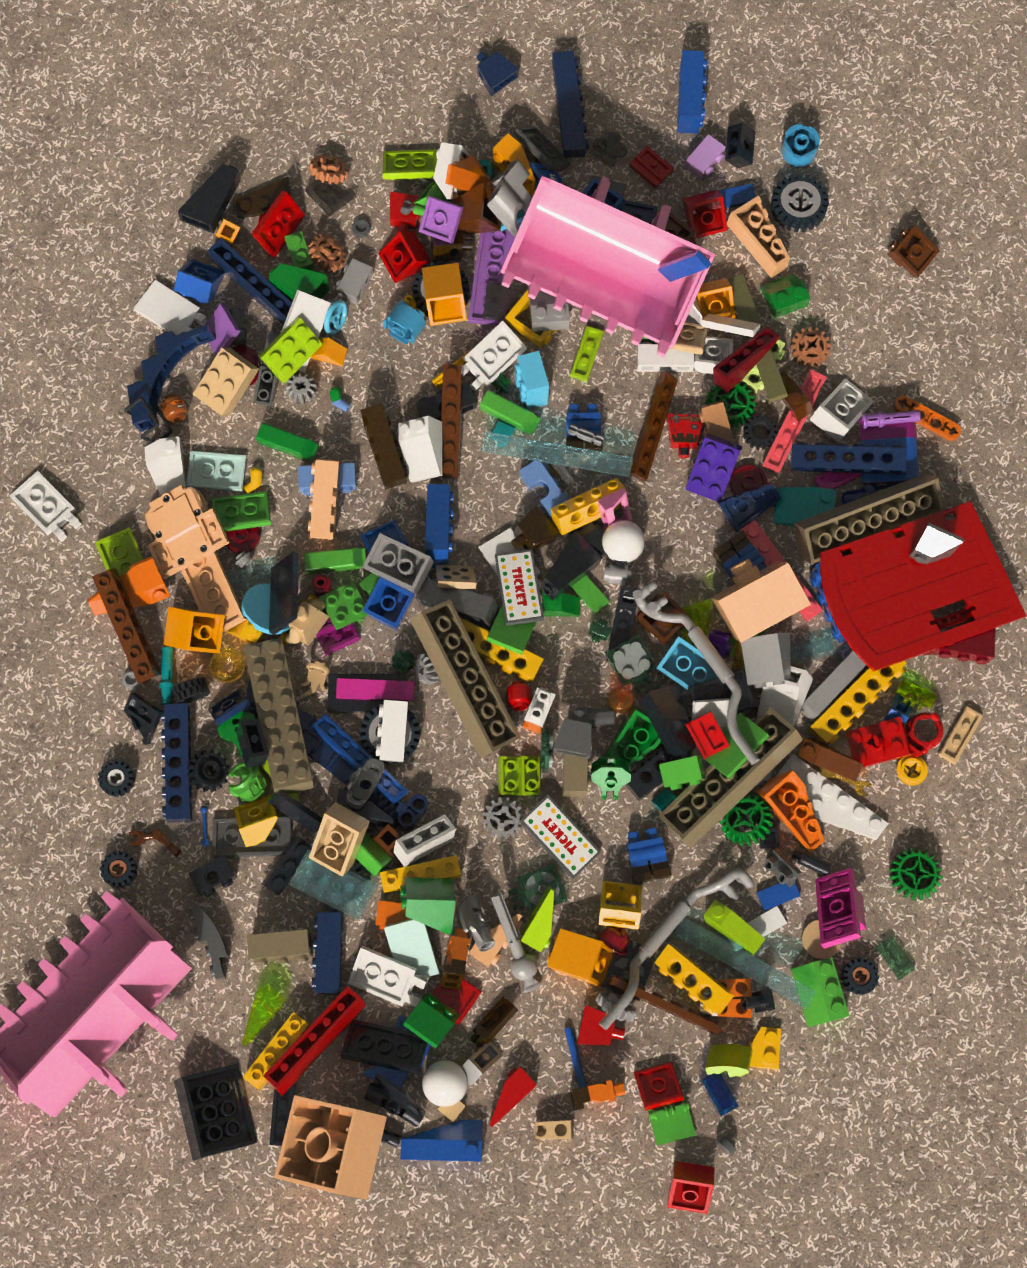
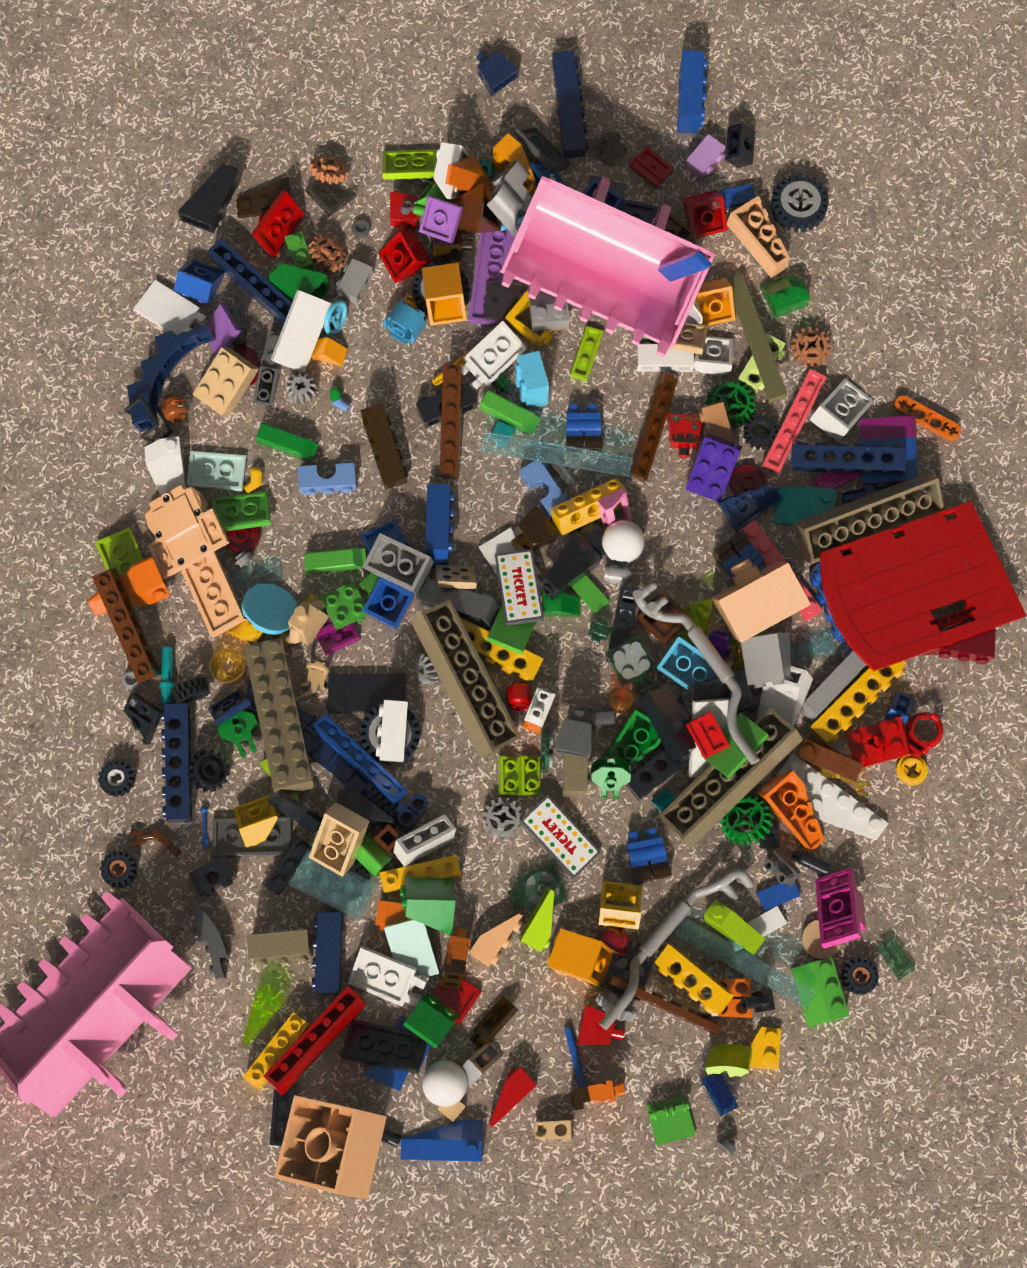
(45, 505): white tile -> none
(194, 630): light orange slope -> none
(215, 1111): black slope -> none
(228, 232): light orange brick -> none
(252, 743): black brick -> none
(252, 783): bright green helmet -> none
(284, 593): black tile -> none
(290, 350): lime plate -> none
(324, 498): light nougat wedge -> none
(324, 589): dark red brick -> none
(372, 772): dark grey piece -> none
(375, 689): dark pink tile -> none
(394, 1100): black pin -> none
(403, 661): clear green gear -> none
(421, 447): white slope -> none
(475, 922): light grey pin -> none
(523, 965): light grey piece -> none
(586, 434): axle -> none
(658, 1086): red tile -> none
(682, 771): bright green brick -> none
(691, 1187): red slope -> none
(730, 325): white tile -> none
(742, 361): dark red slope -> none
(796, 401): reddish brown slope -> none
(800, 145): dark azure brick -> none
(912, 251): reddish brown plate -> none
(913, 416): medium lavender pin -> none
(916, 694): clear neon green hinge -> none
(933, 876): green gear -> none
(934, 544): slope -> none
(960, 735): tan tile -> none

